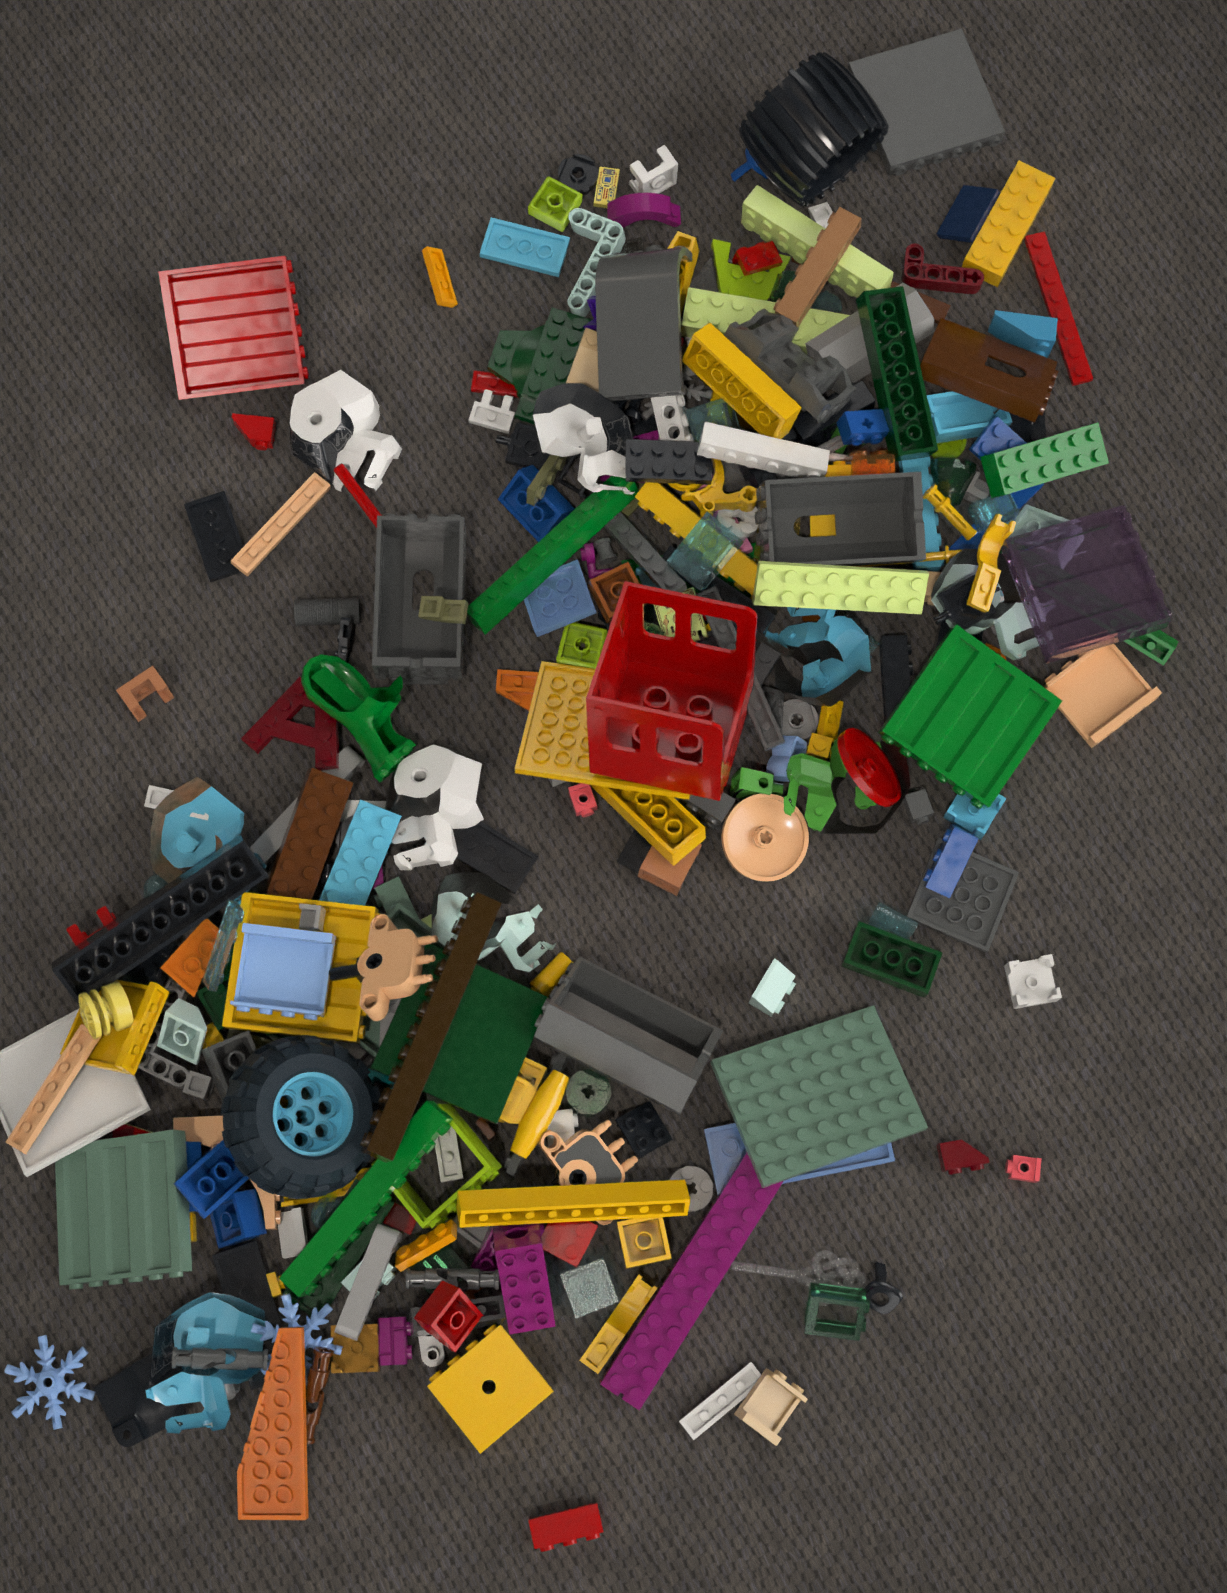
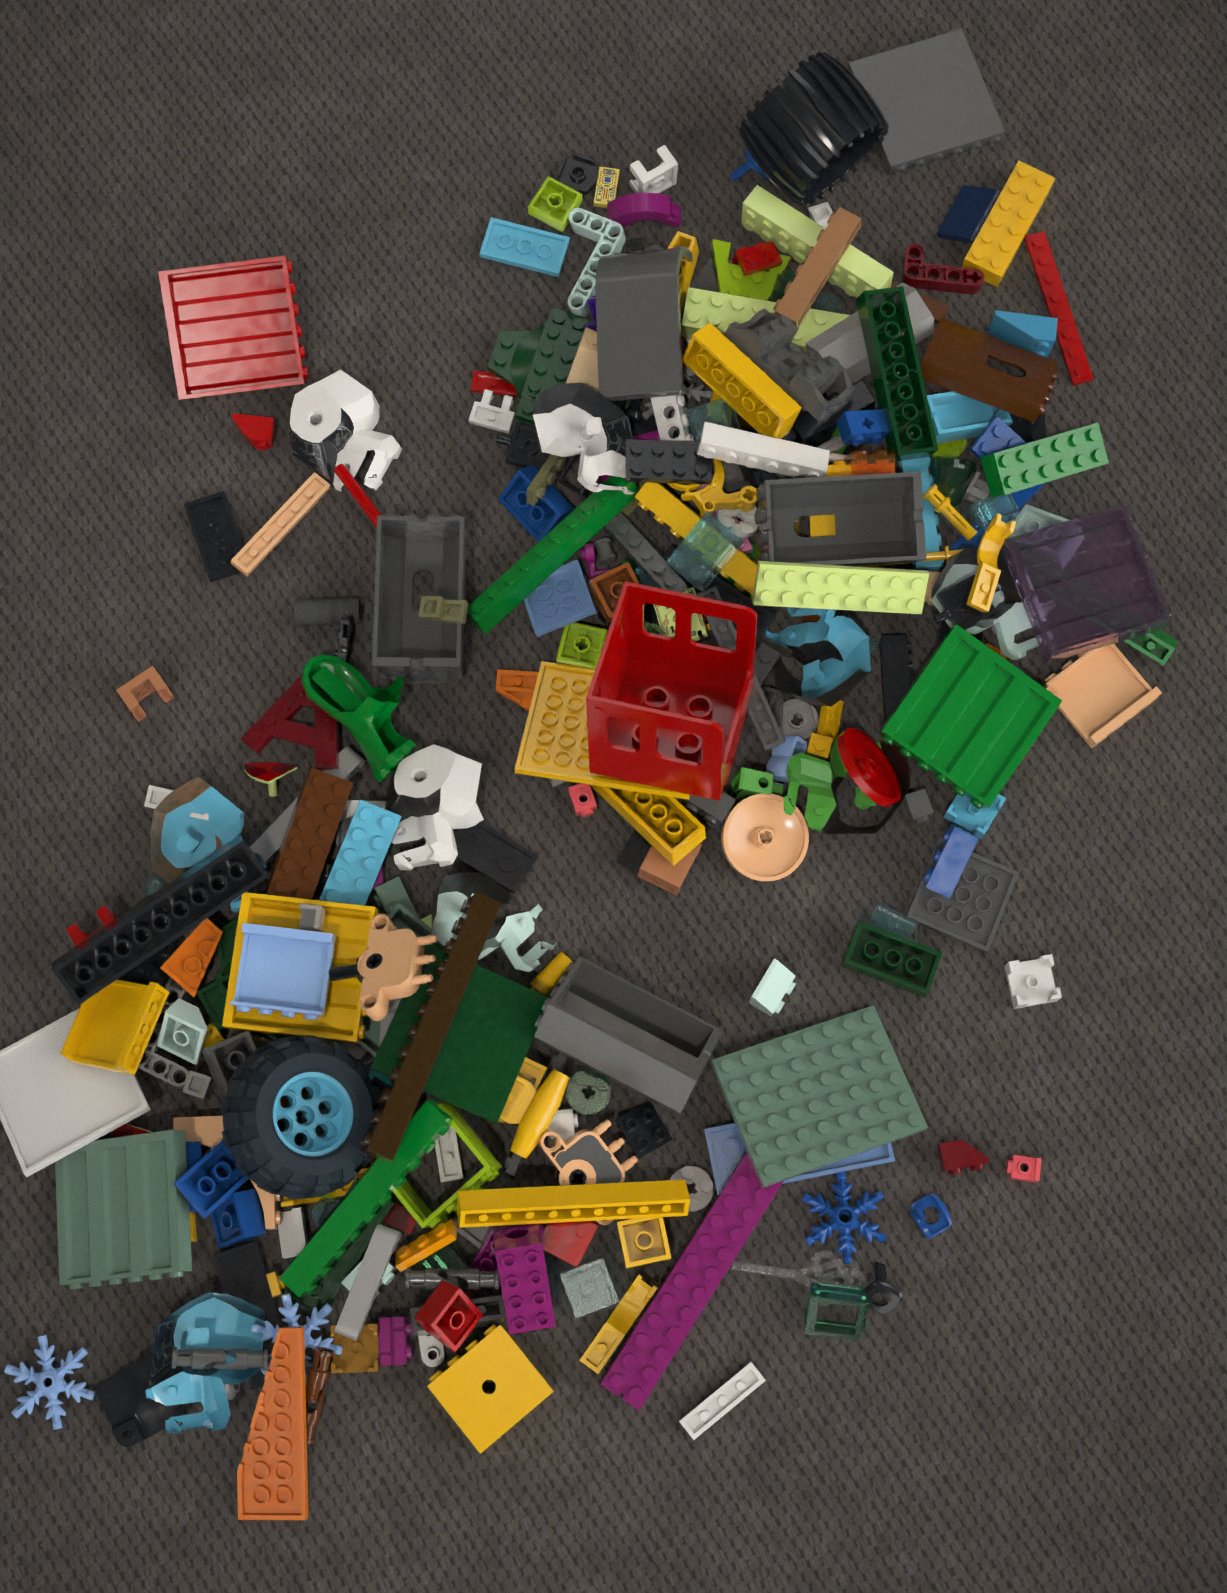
(52, 1090): light nougat plate -> none
(100, 1011): light yellow wheel -> none
(221, 951): clear light blue plate -> none
(268, 773): none -> shield
(439, 277): light orange plate -> none
(485, 1129): reddish brown tile -> none
(566, 1527): red brick -> none
(770, 1404): tan panel -> none
(850, 1212): none -> blue piece
(917, 1209): none -> blue piece

